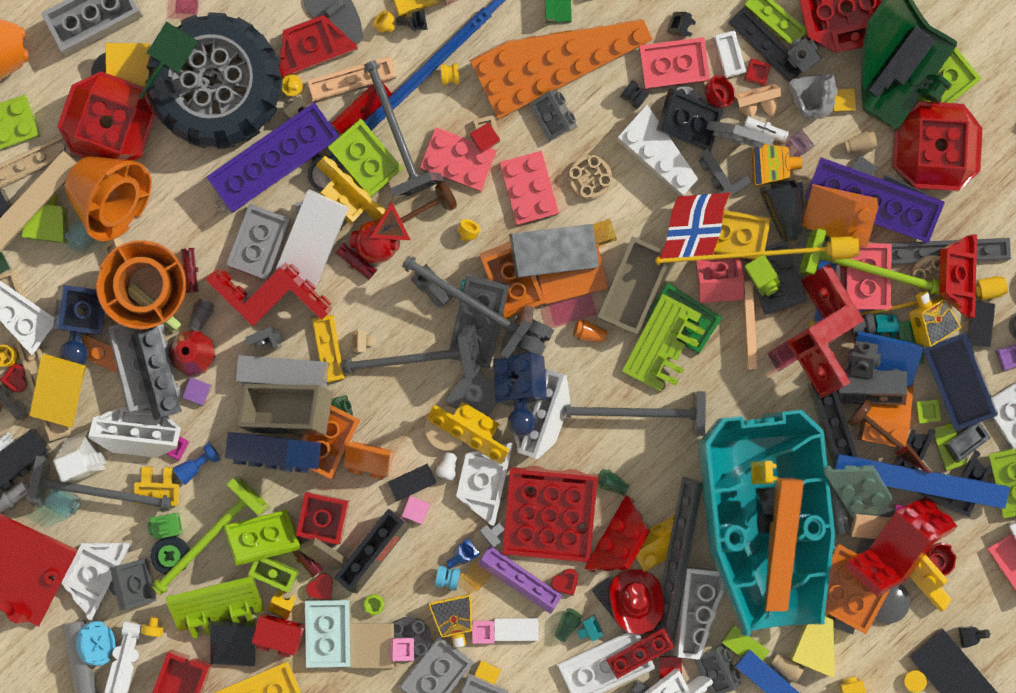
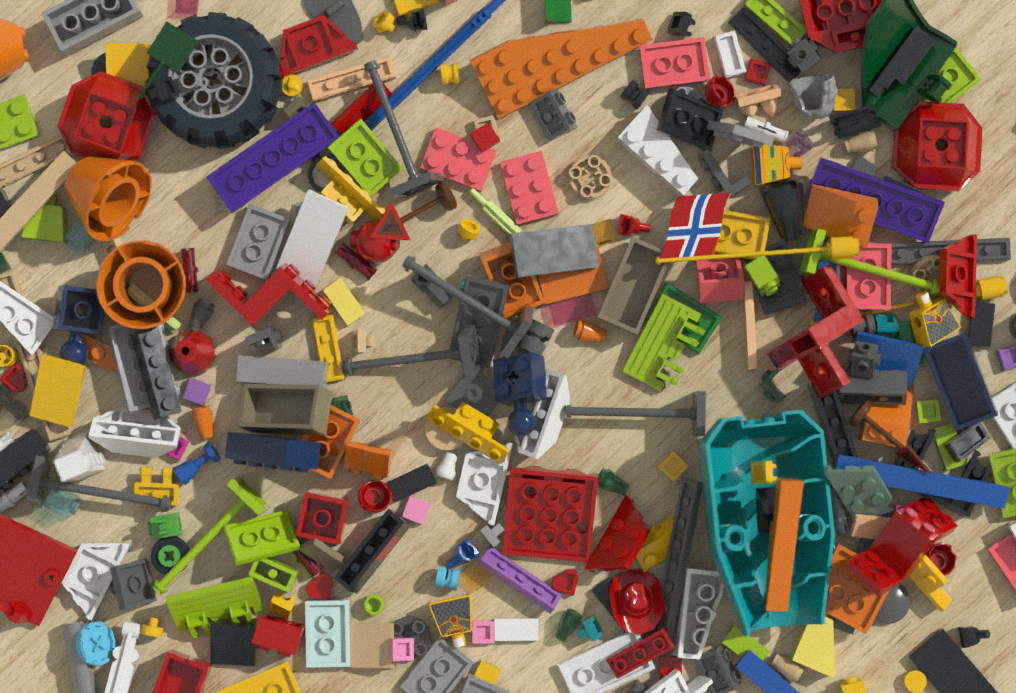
(203, 421): none -> orange cone
(344, 301): none -> light yellow tile
(374, 496): none -> red hair
(496, 214): none -> yellowish green axle
(631, 226): none -> red piece
(672, 466): none -> yellow tile
(771, 392): none -> clear green bracket
(855, 121): none -> black hinge

